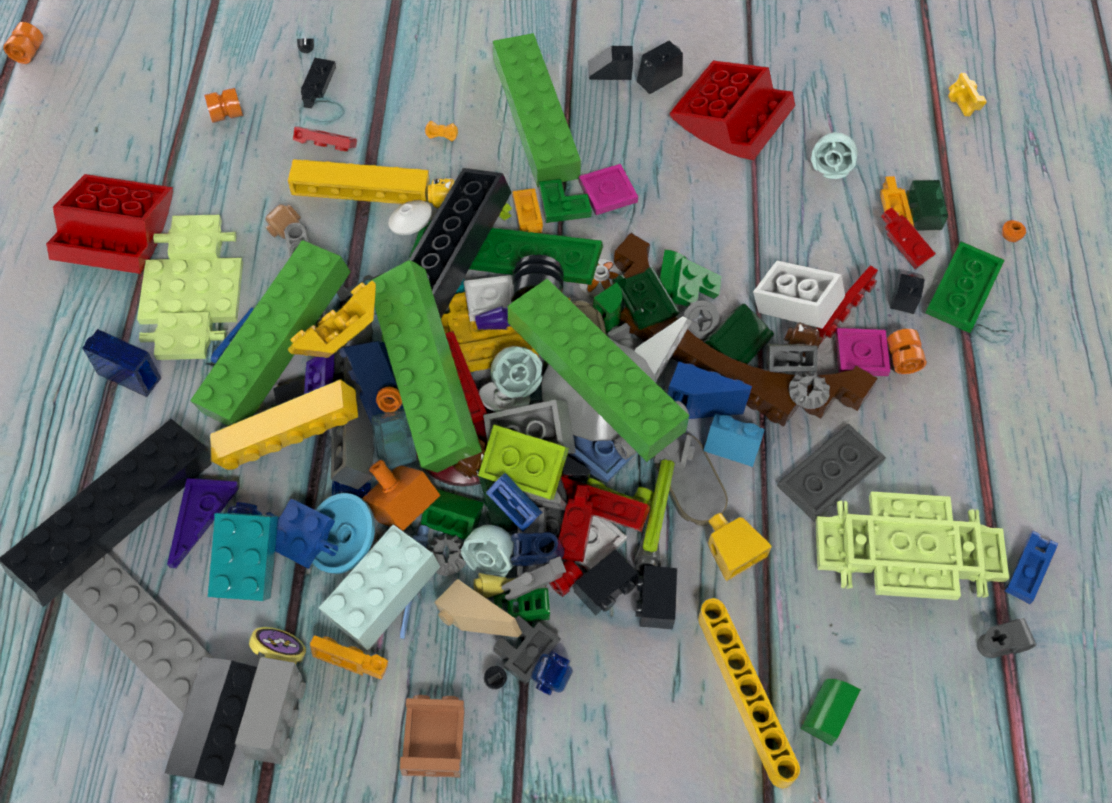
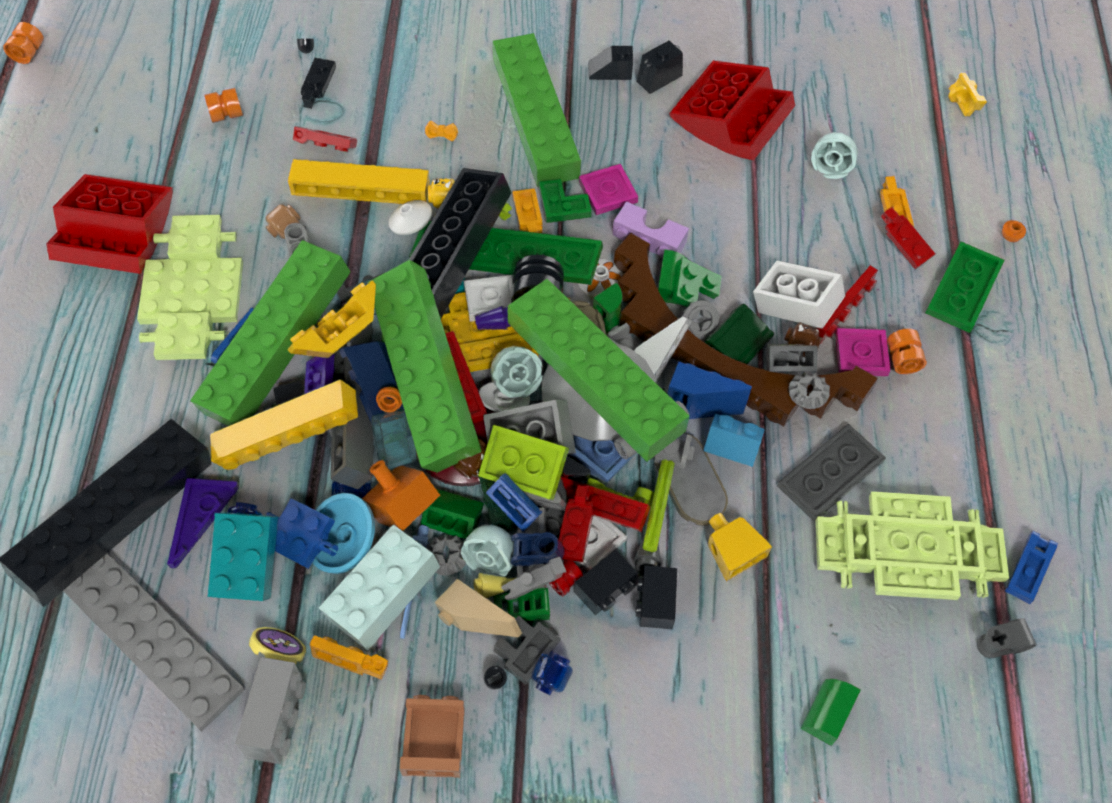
(122, 362): clear blue brick -> none
(211, 721): black slope -> none
(633, 219): none -> lavender arch
(646, 298): dark green piece -> none
(748, 704): yellow beam -> none
(907, 291): black slope -> none
(927, 205): clear green brick -> none

